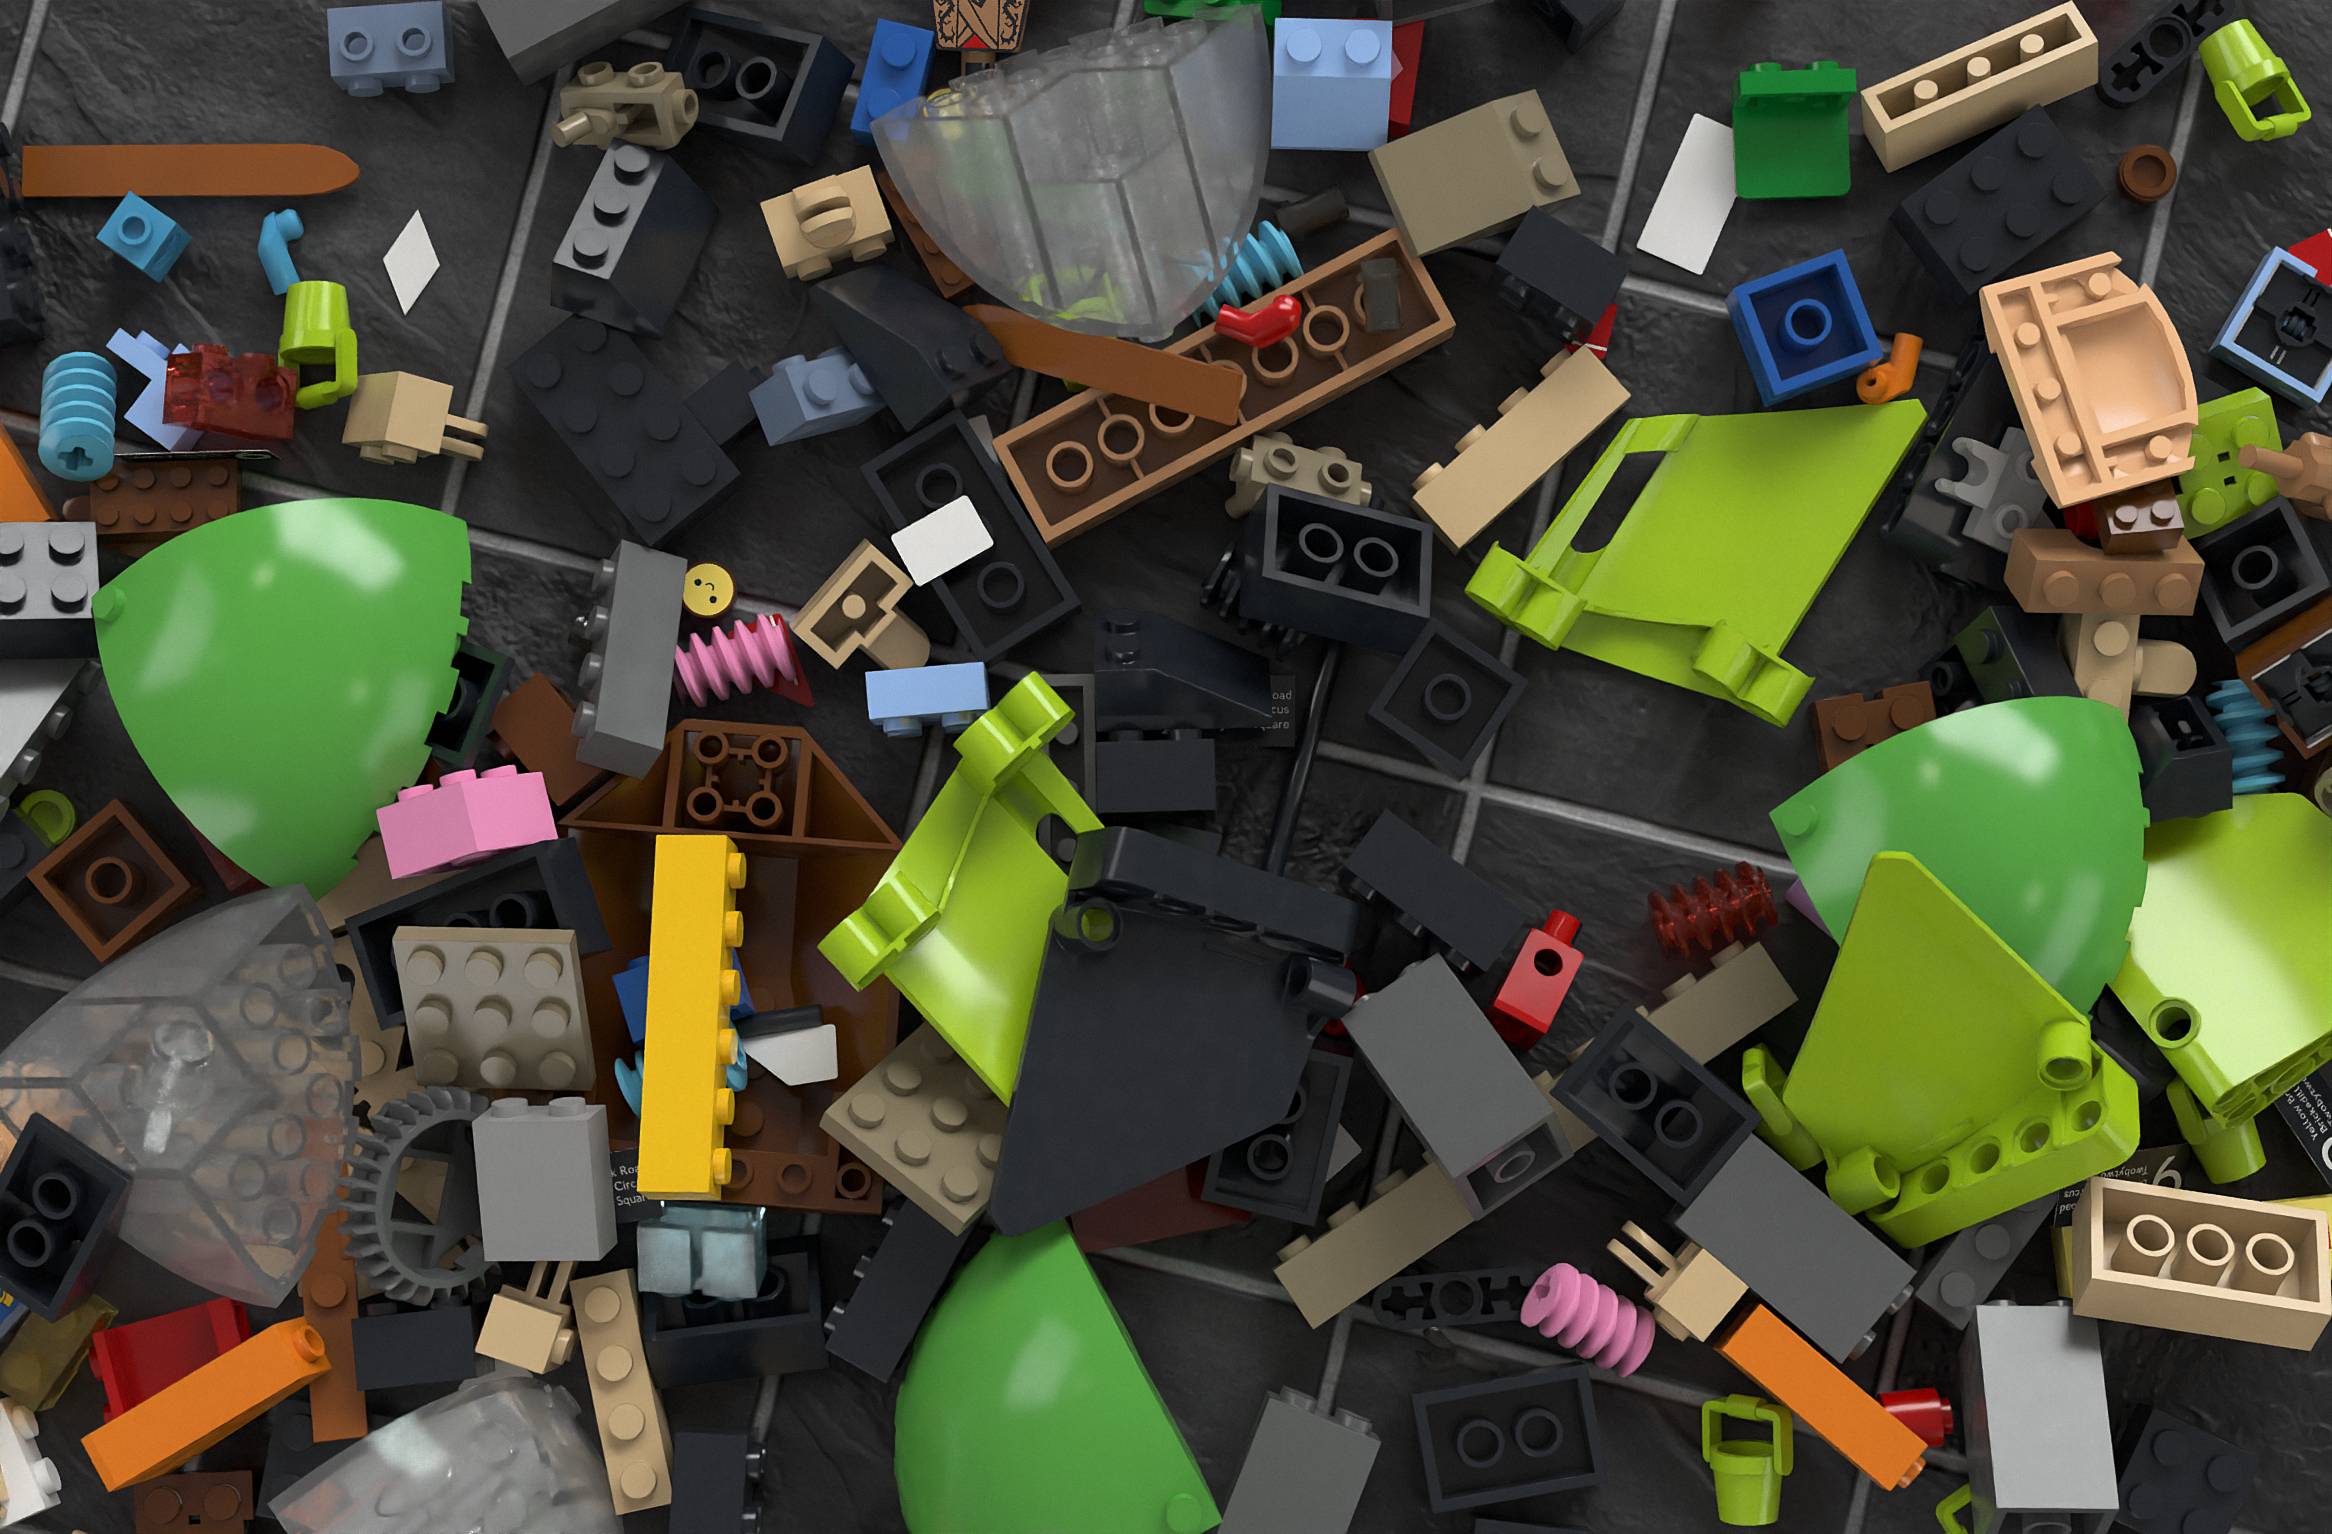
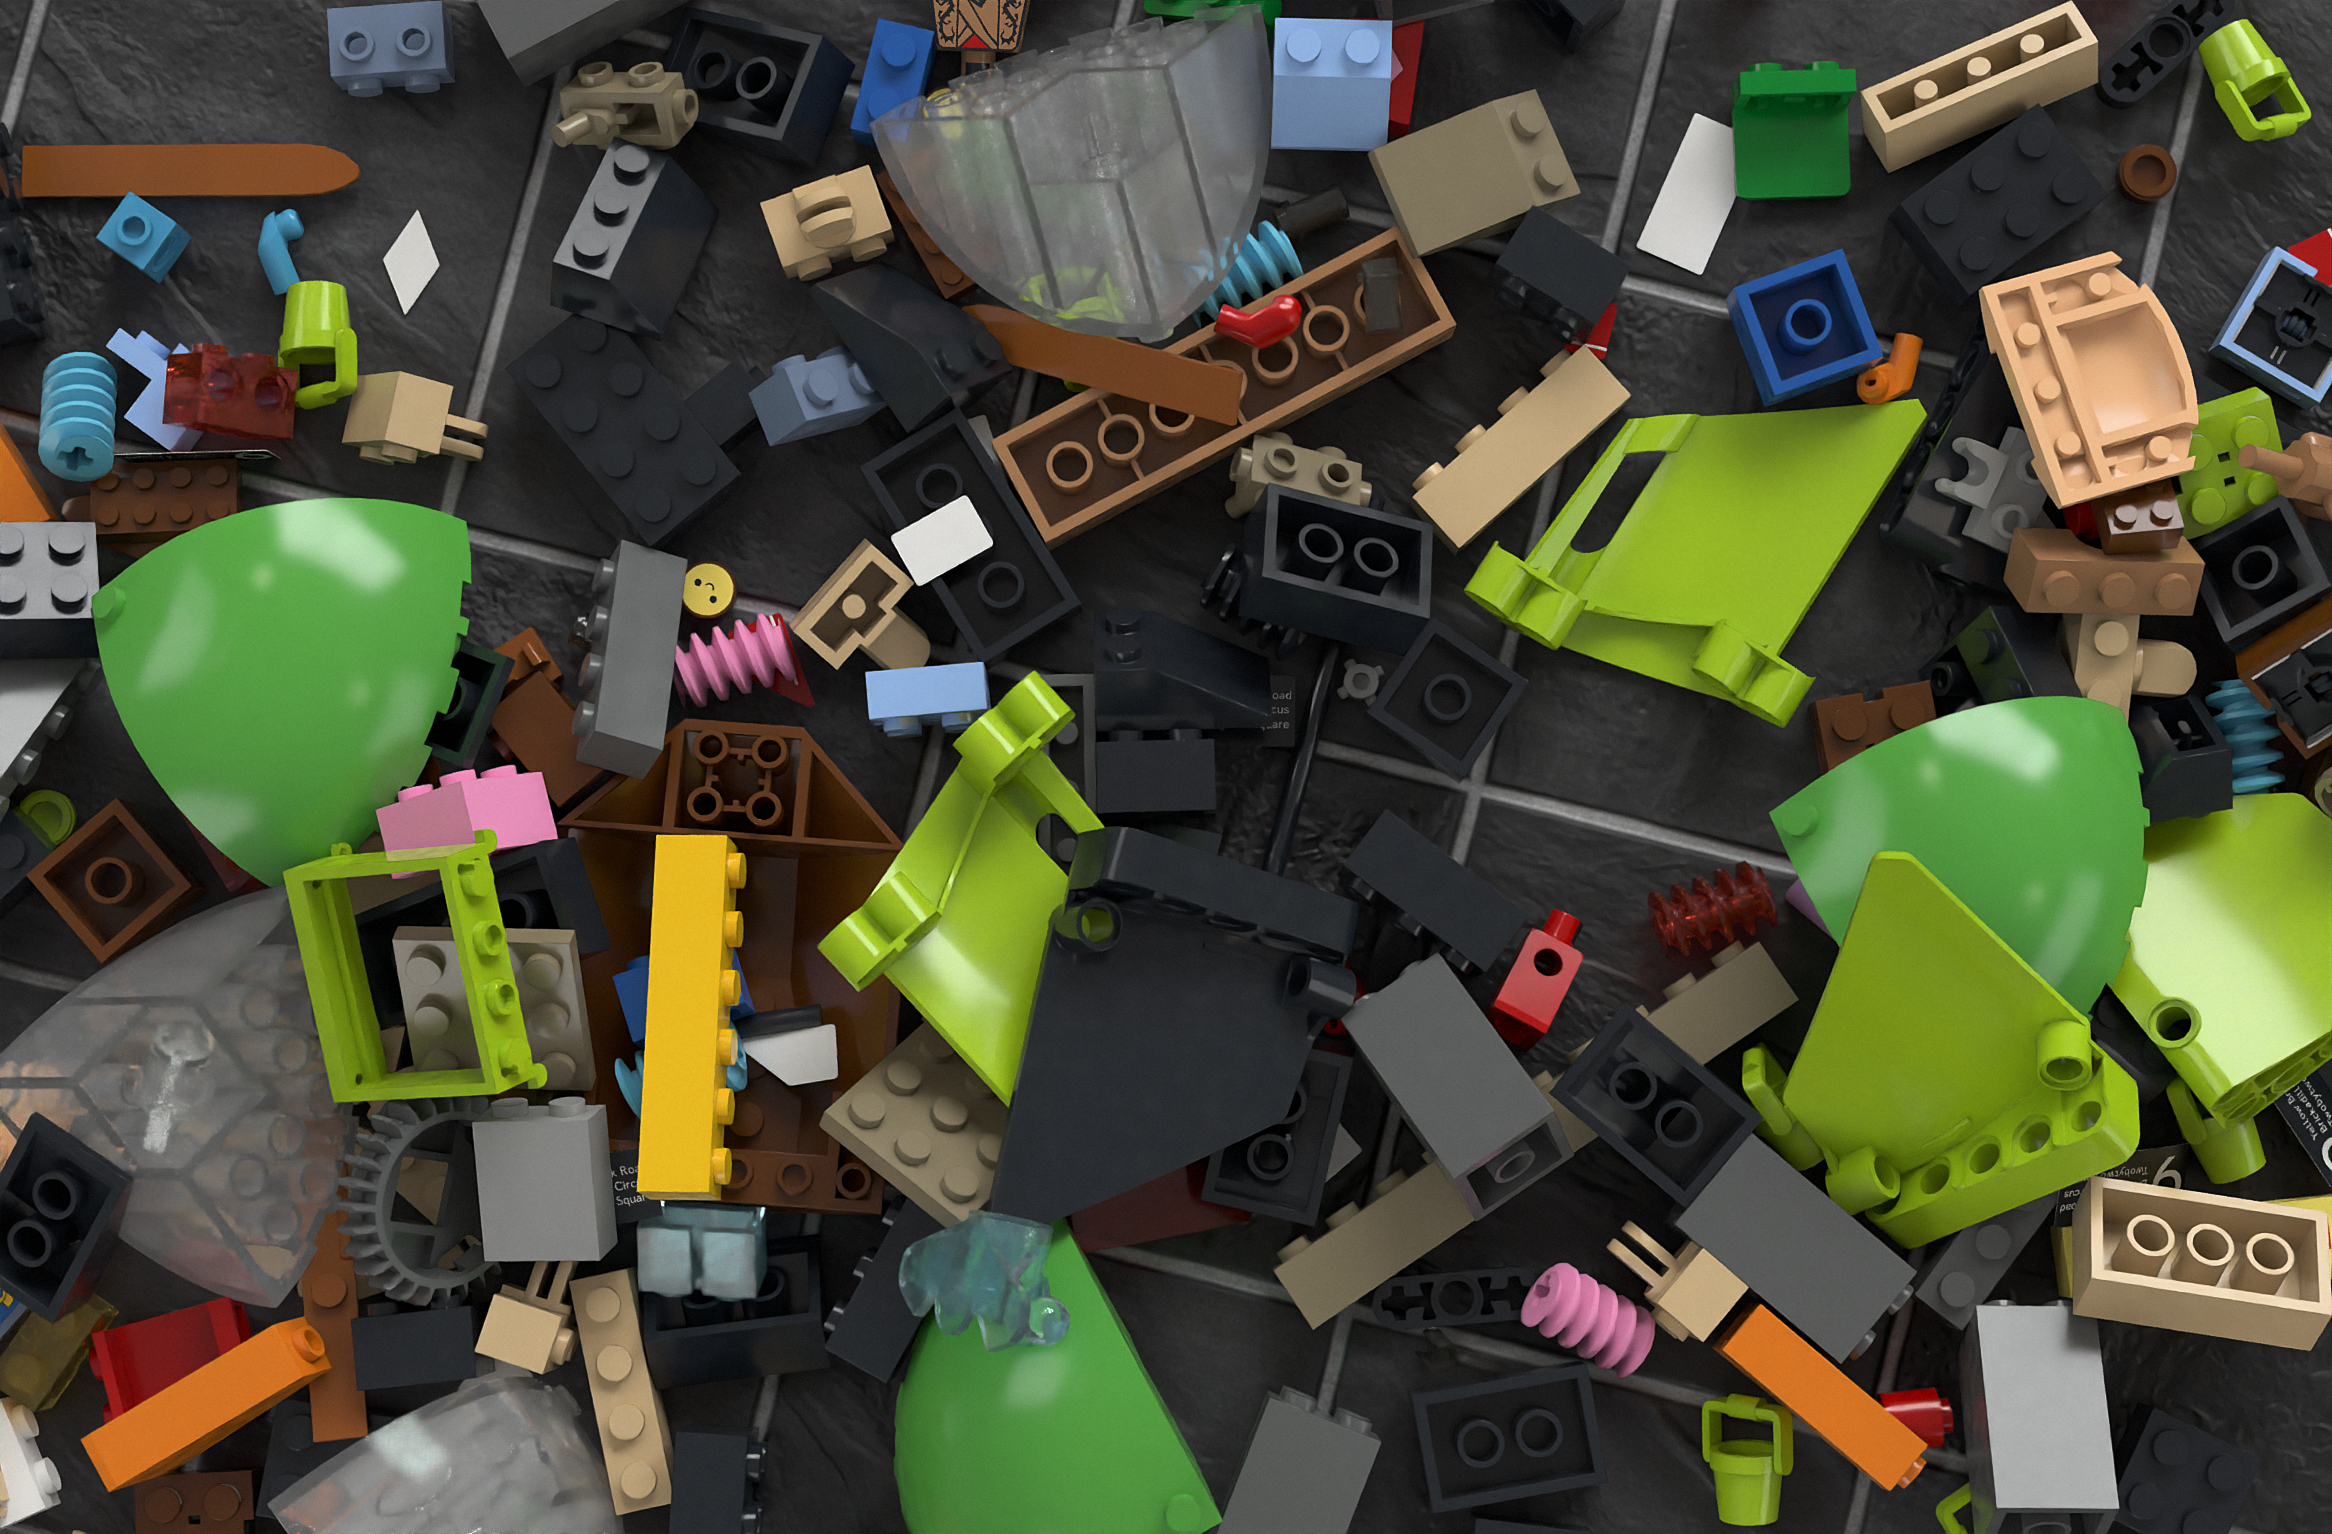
(342, 990): none -> lime window
(530, 658): none -> dark orange tile
(988, 1270): none -> clear light blue piece
(1360, 682): none -> light grey piece

